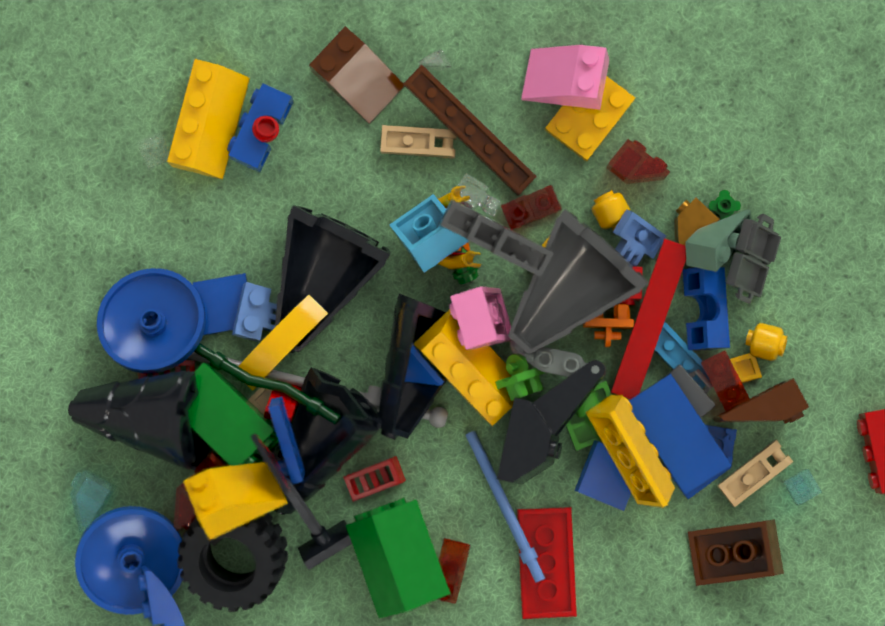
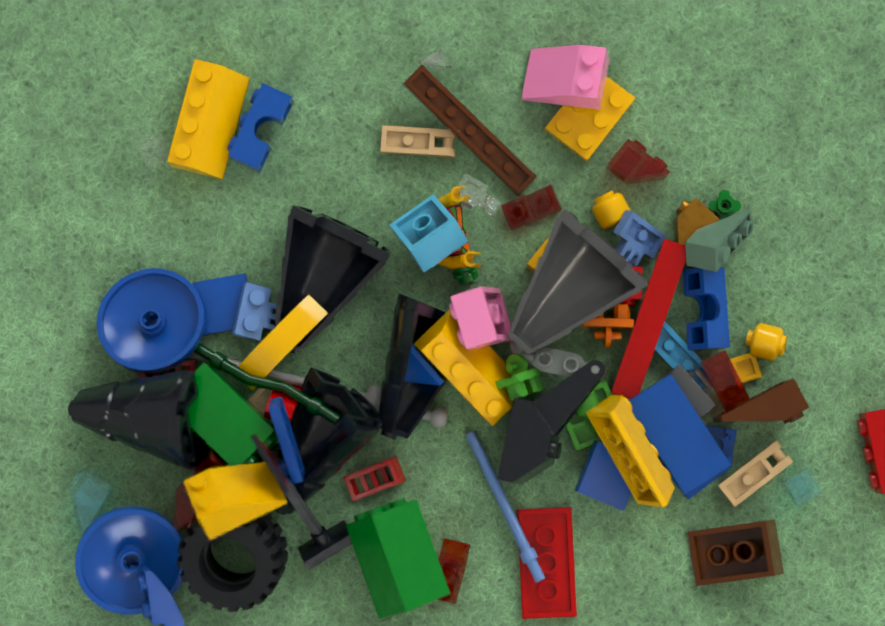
(265, 129): red plate -> none
(356, 75): slope -> none
(496, 238): dark grey slope -> none
(759, 249): dark grey piece -> none

